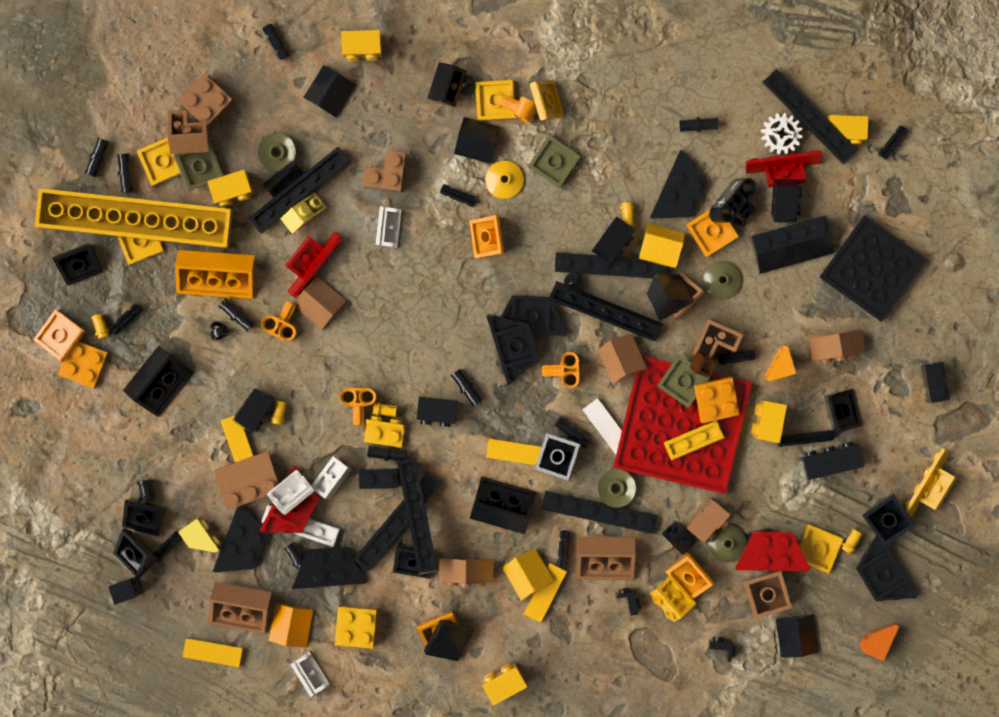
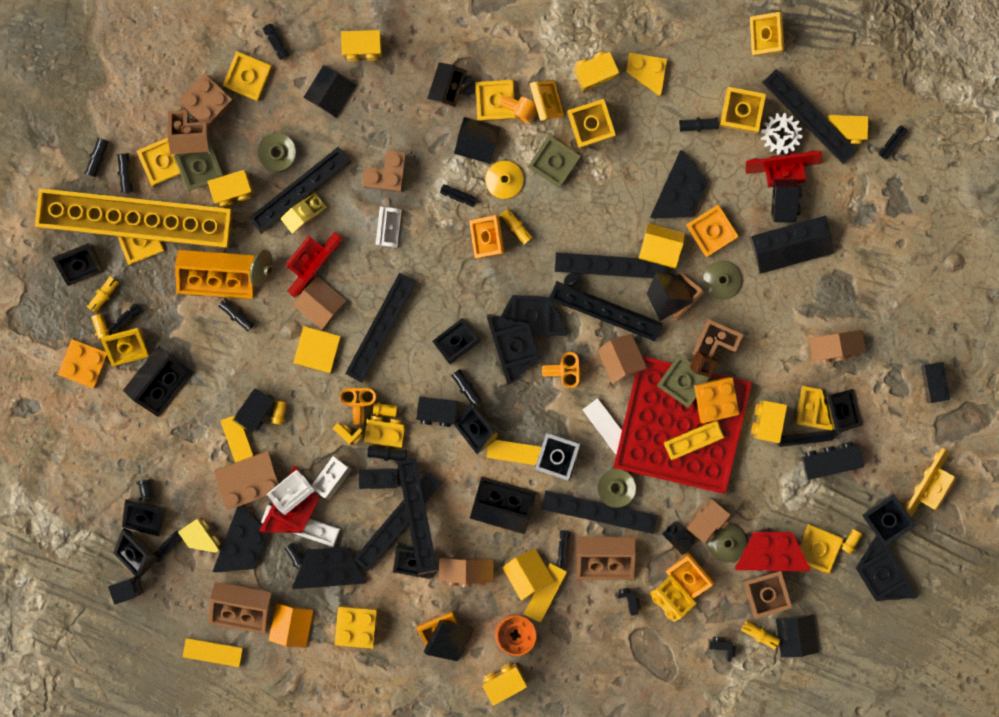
(59, 335): light orange tile -> none
(103, 294): none -> yellow pin
(125, 346): none -> yellow slope
(219, 333): black tile -> none
(247, 76): none -> yellow tile
(261, 268): none -> olive dish
(281, 322): light orange beam -> none
(283, 179): black tile -> none
(310, 674): white hinge -> none
(317, 349): none -> yellow tile
(344, 431): none -> yellow bracket
(380, 327): none -> black plate
(456, 341): none -> black slope
(476, 429): none -> black slope
(516, 226): none -> yellow pin
(521, 644): none -> orange wheel
(572, 432): black pin -> none
(591, 123): none -> yellow brick
(595, 71): none -> yellow brick
(613, 240): black brick -> none
(628, 213): yellow pin -> none
(647, 71): none -> yellow wing
(735, 203): black beam -> none
(736, 357): black axle -> none
(742, 110): none -> yellow brick
(760, 635): none -> yellow pin
(767, 34): none -> yellow slope
(781, 365): light orange slope -> none
(812, 409): none -> yellow wing
(872, 268): black plate -> none
(878, 641): orange slope -> none

